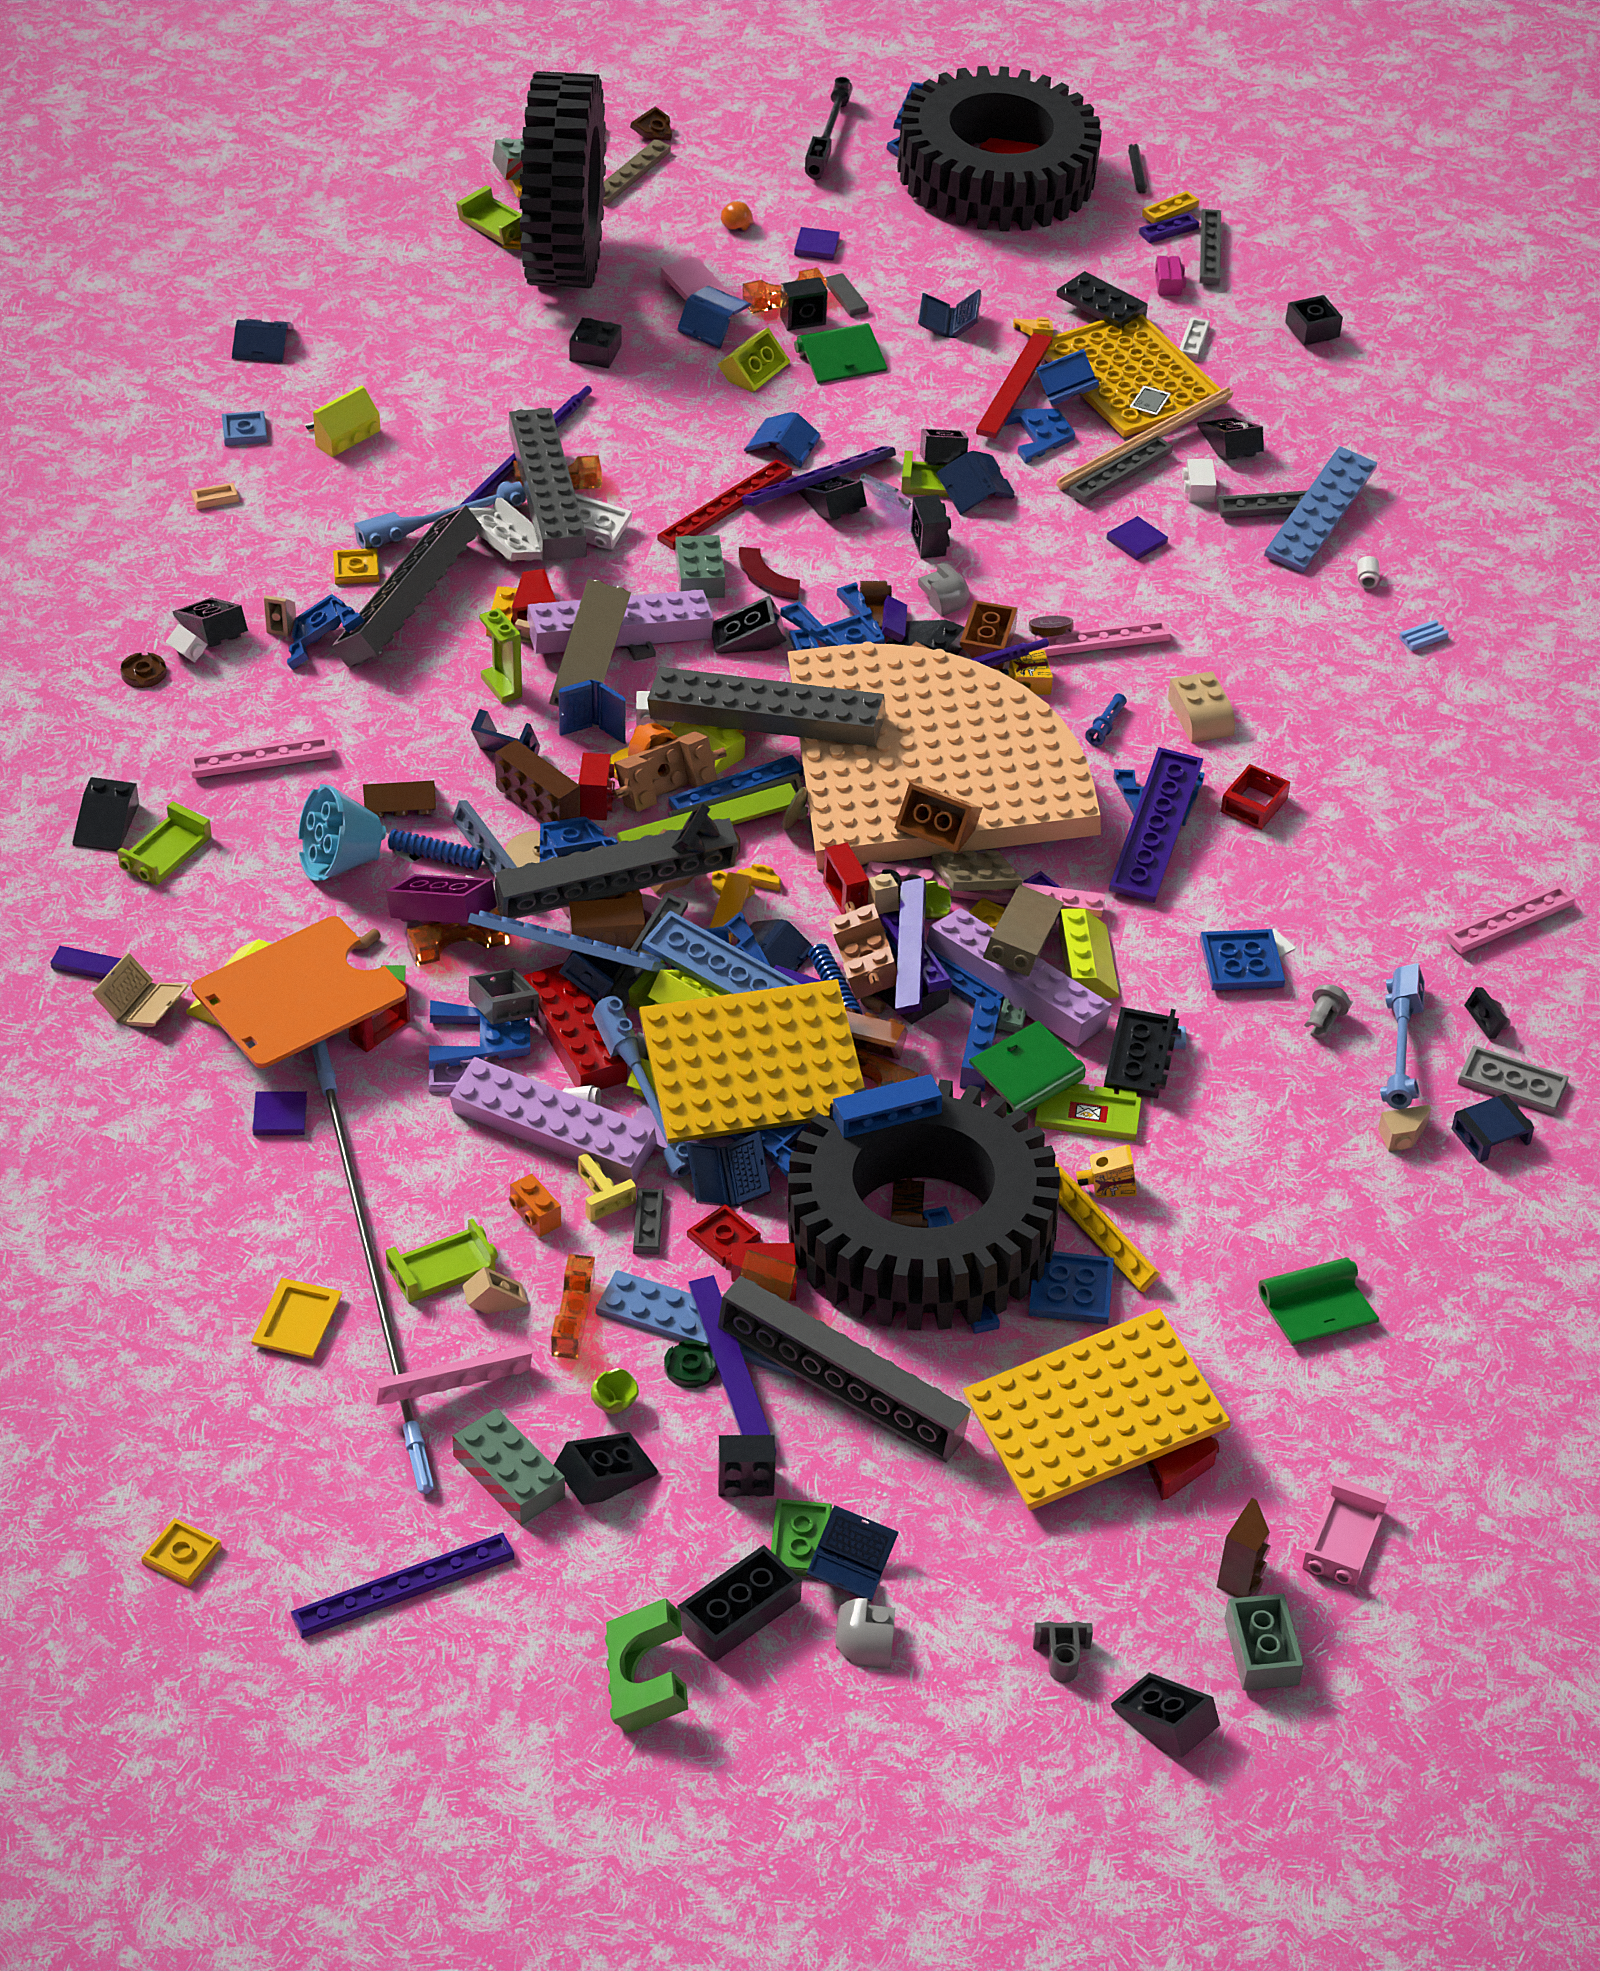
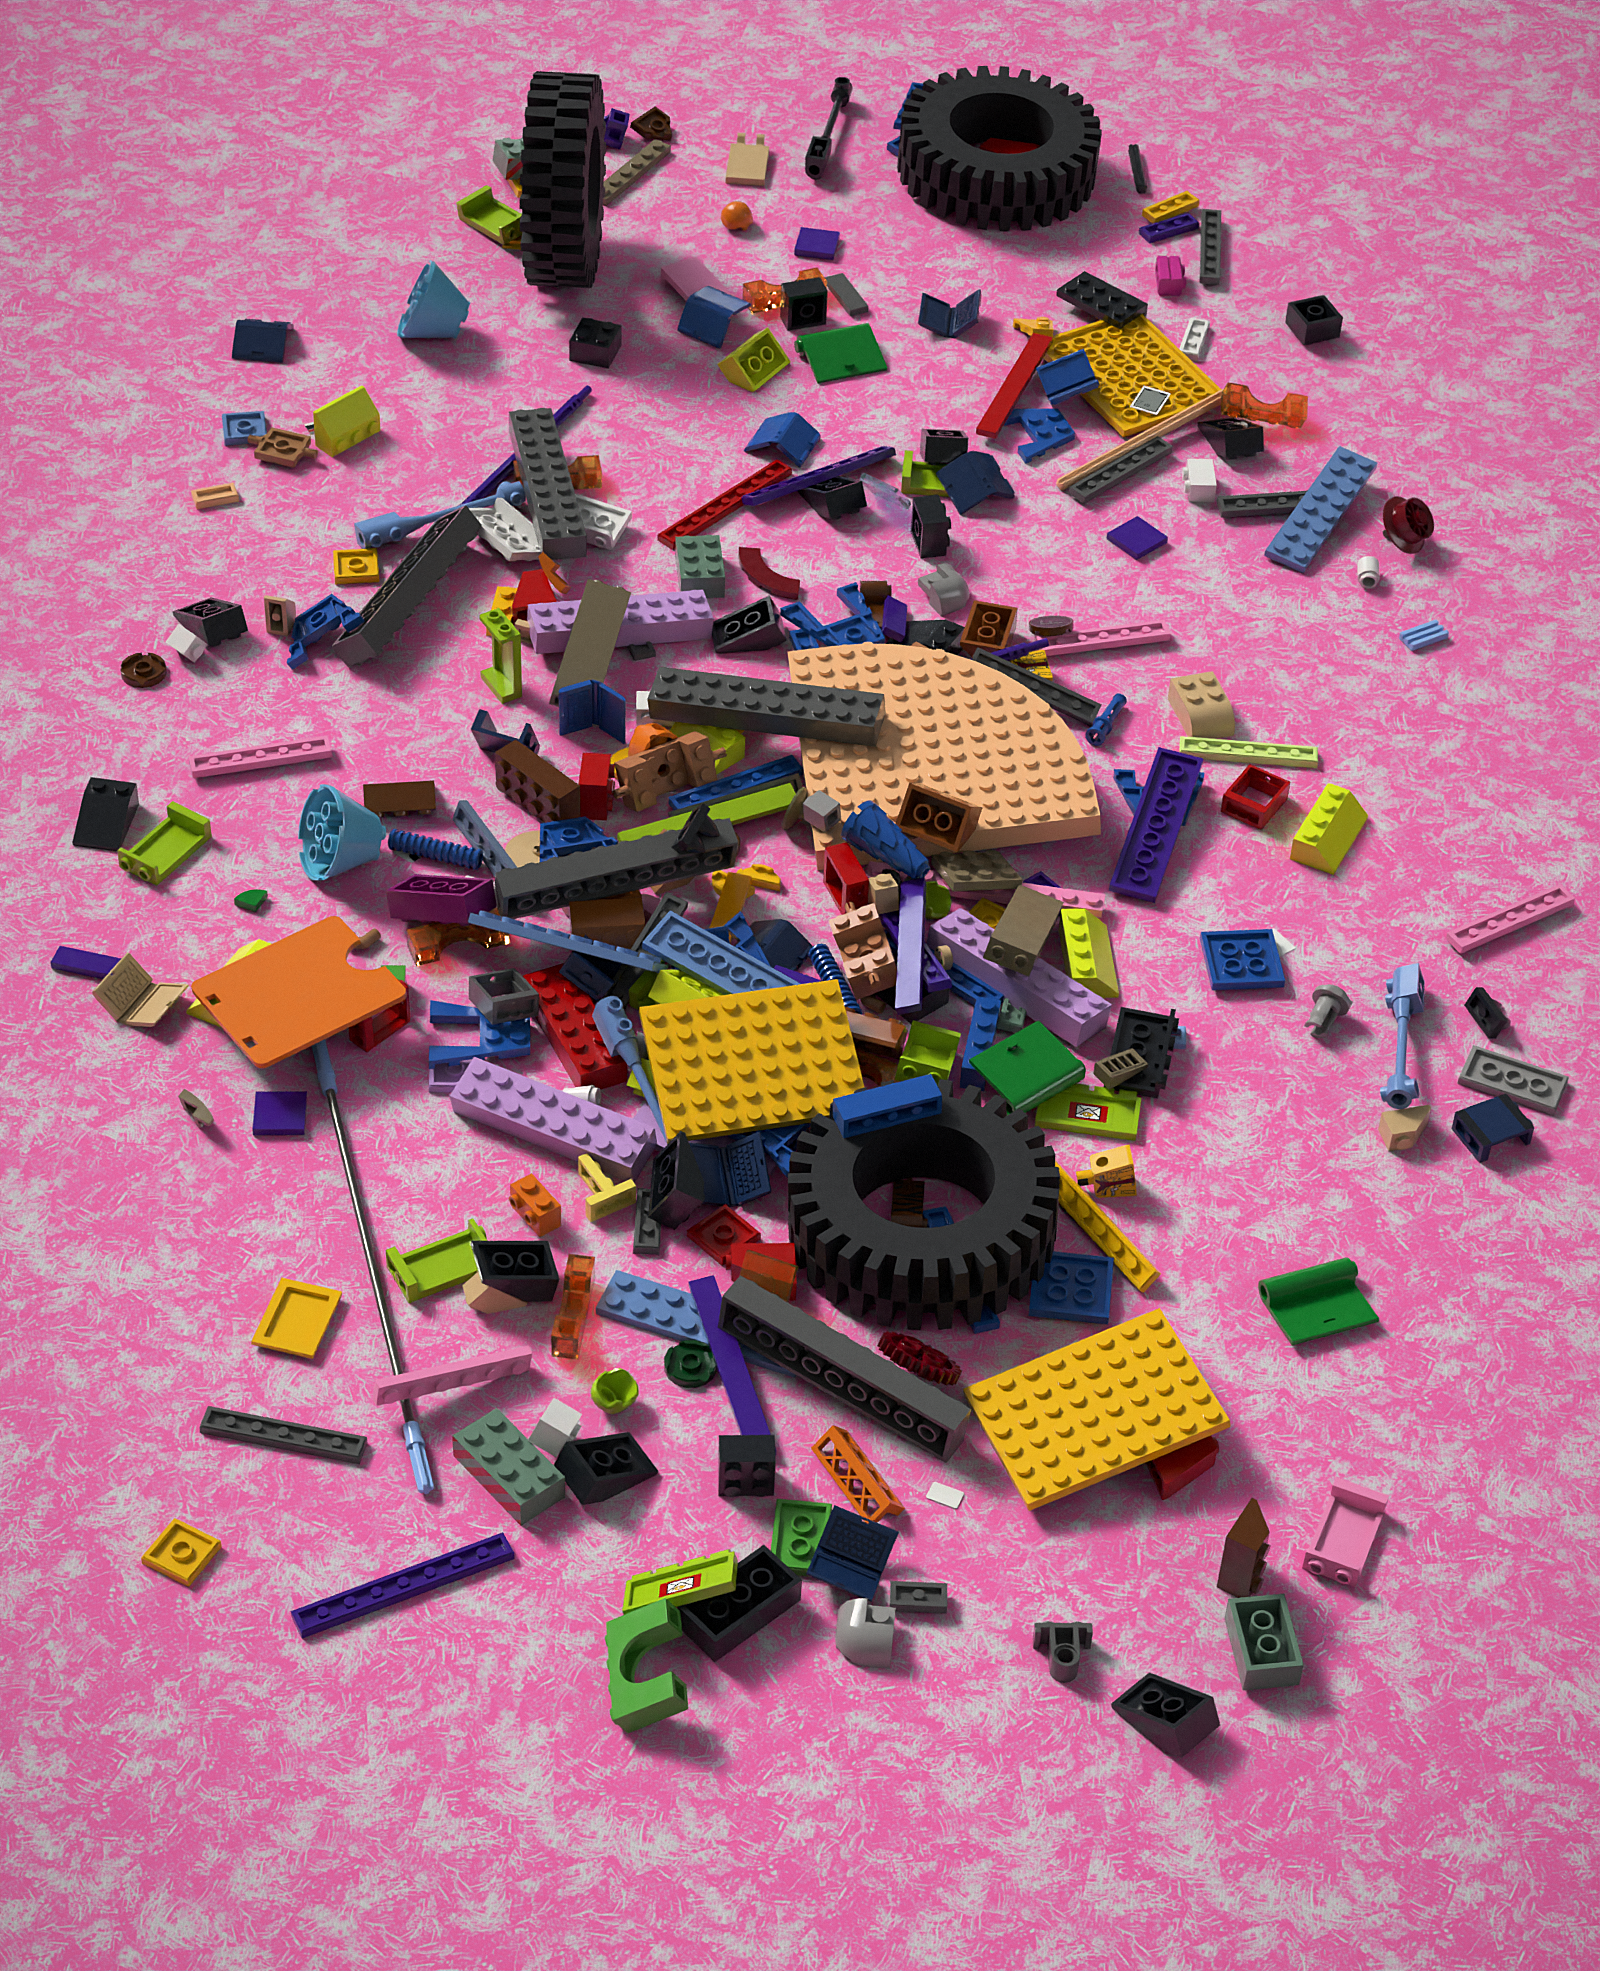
(195, 1106): none -> dark tan slope
(251, 899): none -> green tile
(282, 447): none -> medium nougat plate
(283, 1435): none -> dark grey tile
(434, 307): none -> medium azure cone
(517, 1268): none -> black slope
(550, 568): none -> orange slope
(556, 1427): none -> white brick
(616, 127): none -> dark purple brick
(675, 1184): none -> black slope
(683, 1584): none -> lime hinge
(747, 162): none -> tan tile
(822, 811): none -> brick
(864, 1470): none -> orange fence
(883, 840): none -> blue cone
(905, 1352): none -> dark red gear
(918, 1596): none -> dark grey plate
(928, 1052): none -> lime panel
(944, 956): none -> tan tile
(945, 1494): none -> white sticker
(1055, 695): none -> dark grey plate
(1112, 1079): none -> dark tan slope
(1239, 402): none -> clear orange arch
(1250, 752): none -> yellowish green tile
(1329, 830): none -> neon yellow slope
(1407, 523): none -> dark red piece

